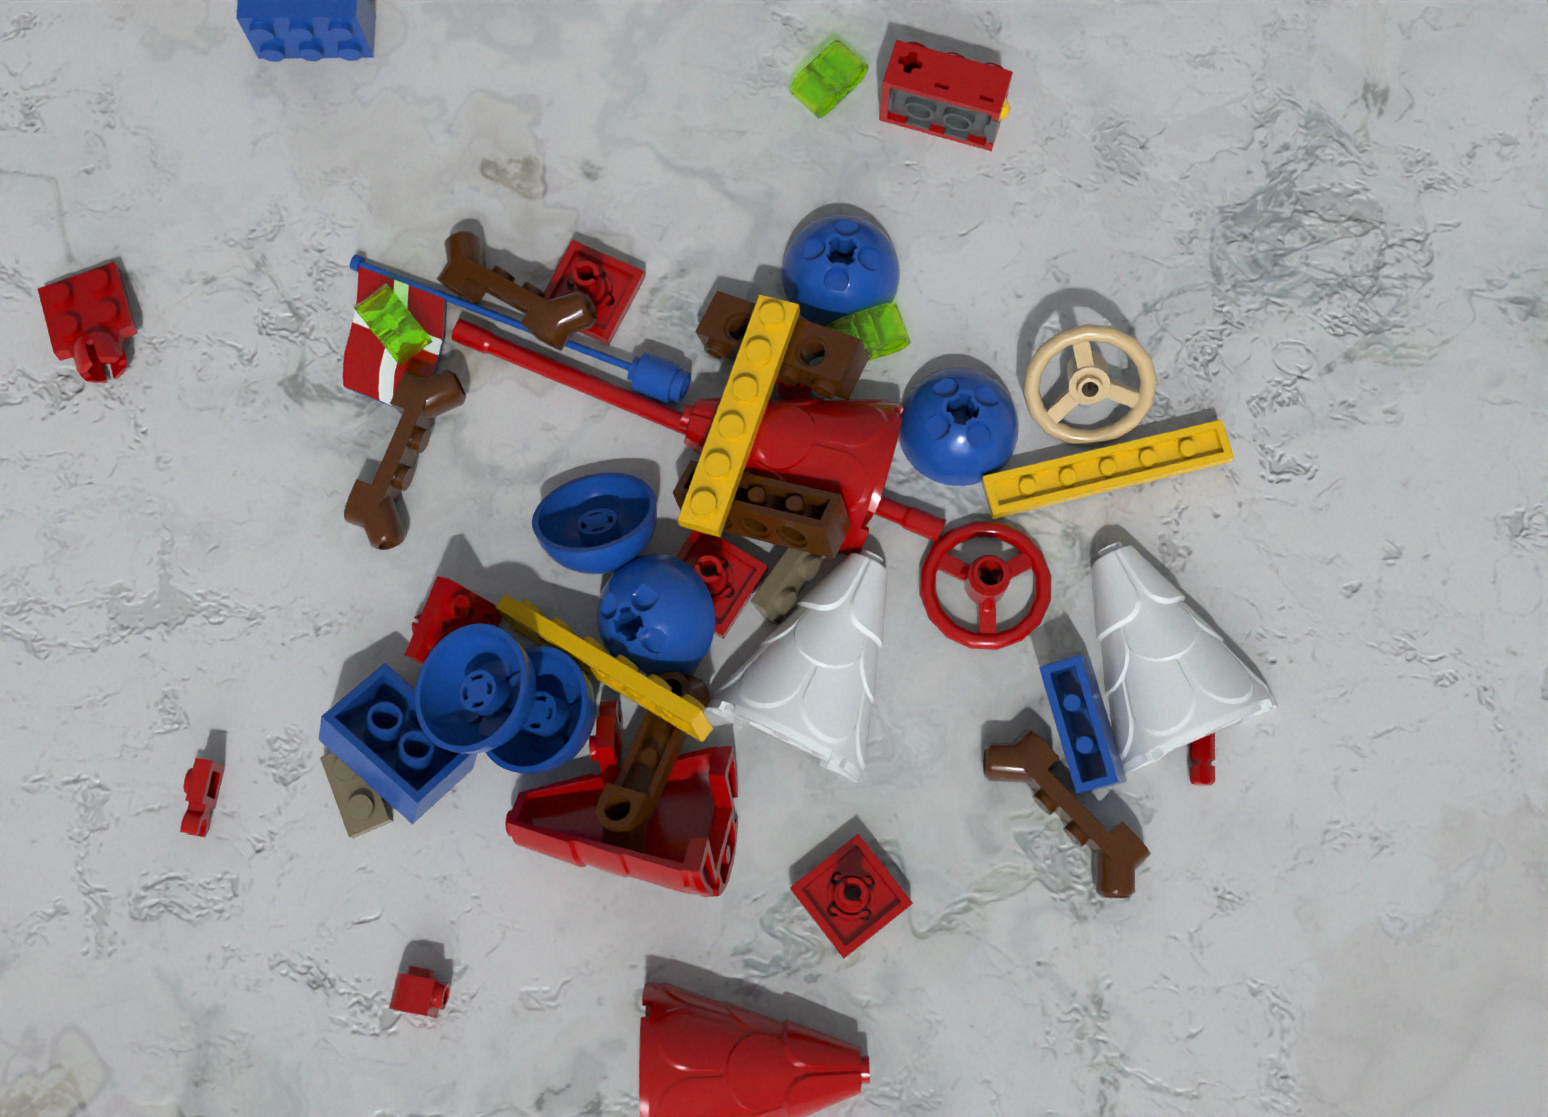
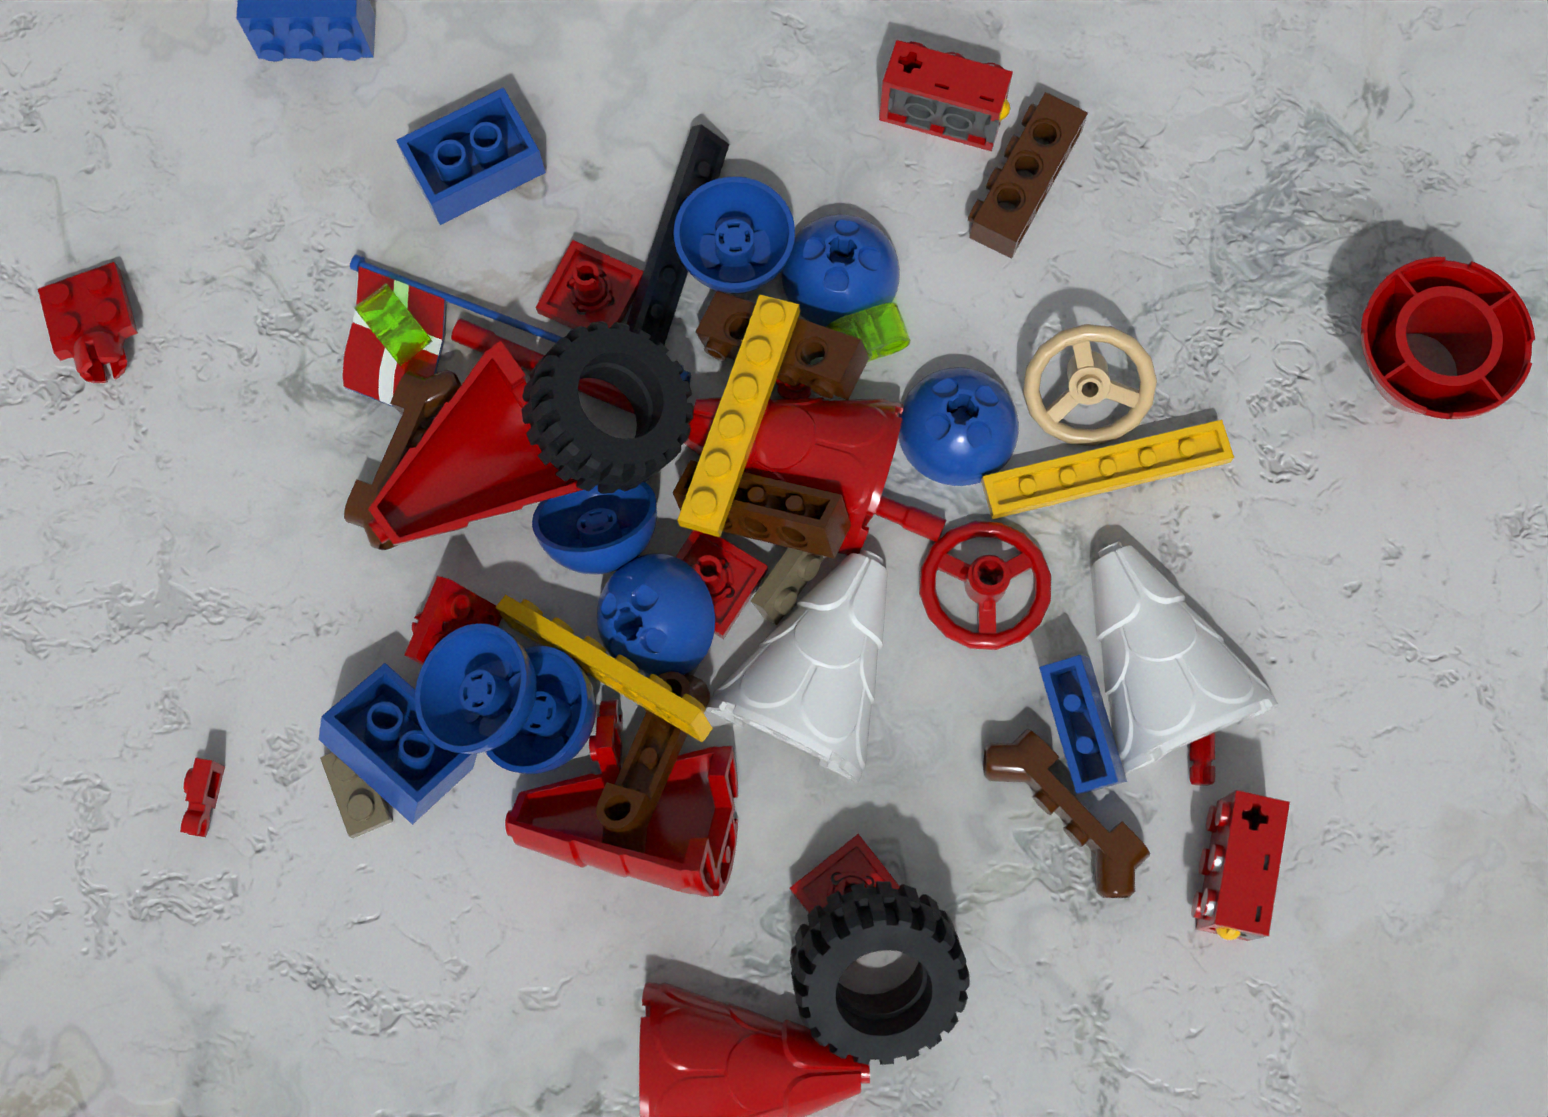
(419, 993): red plate -> none
(469, 460): none -> red cone
(471, 156): none -> blue brick
(547, 320): reddish brown plate -> none
(641, 374): none -> black tyre
(664, 271): none -> black plate
(734, 217): none -> blue piece
(828, 79): clear neon green beam -> none
(887, 1022): none -> black tyre
(1003, 228): none -> reddish brown brick
(1241, 866): none -> red piece
(1465, 311): none -> red cone

